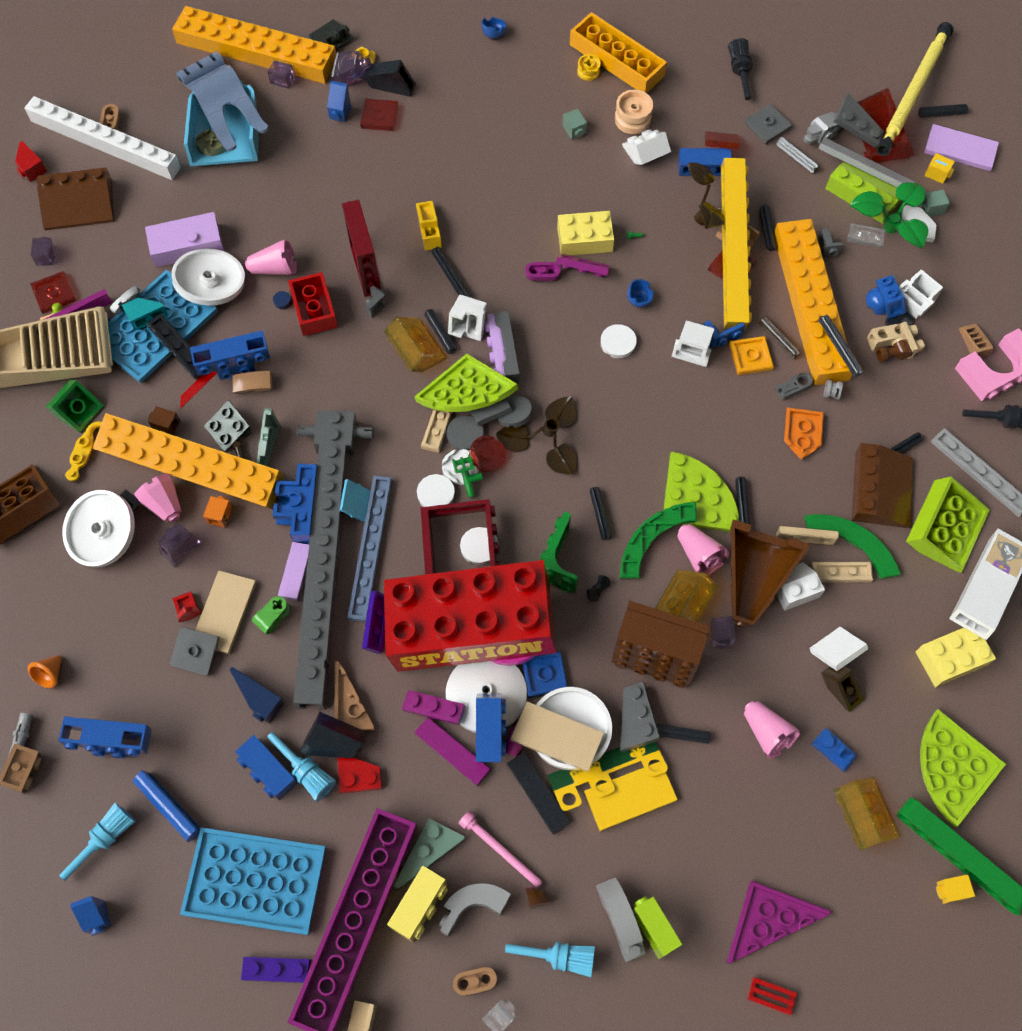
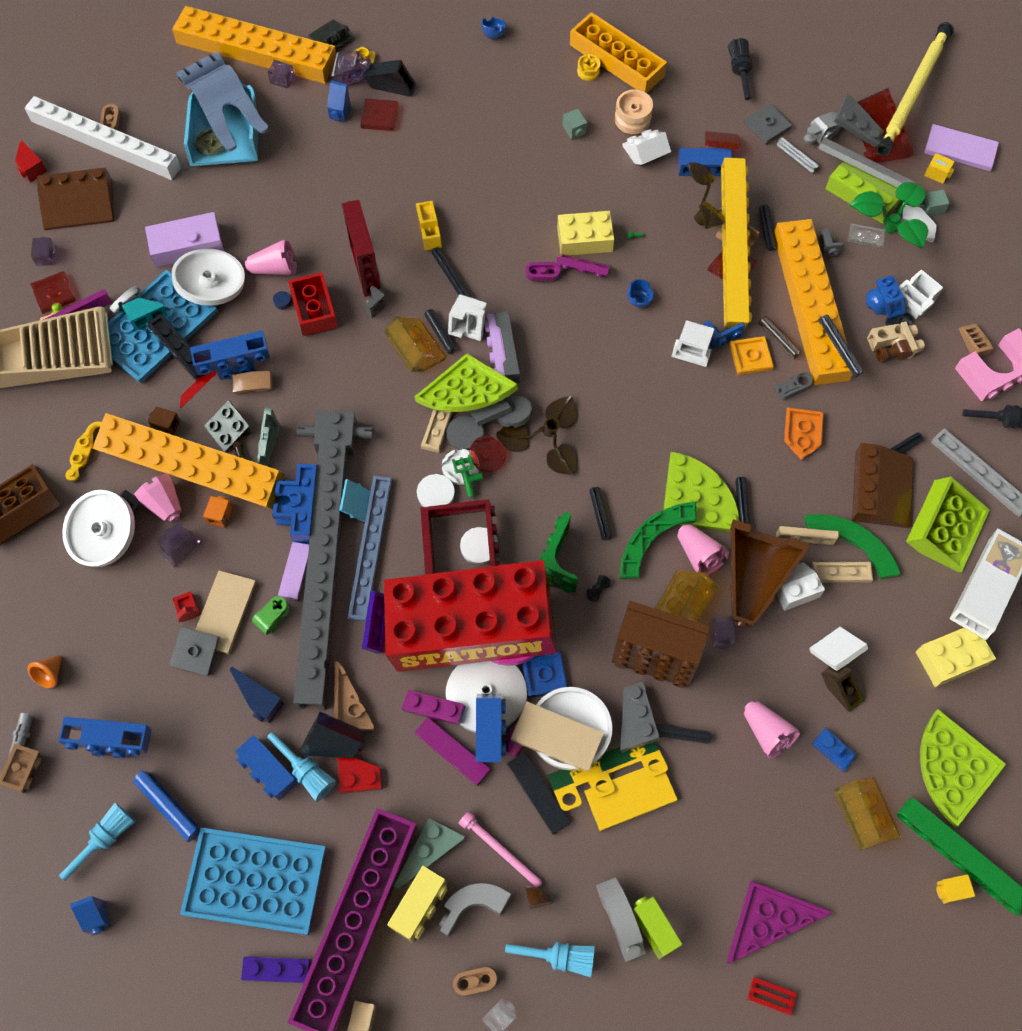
(74, 405): green slope -> none
(618, 341): white tile -> none
(833, 389): light grey wheel -> none
(943, 110): black axle -> none

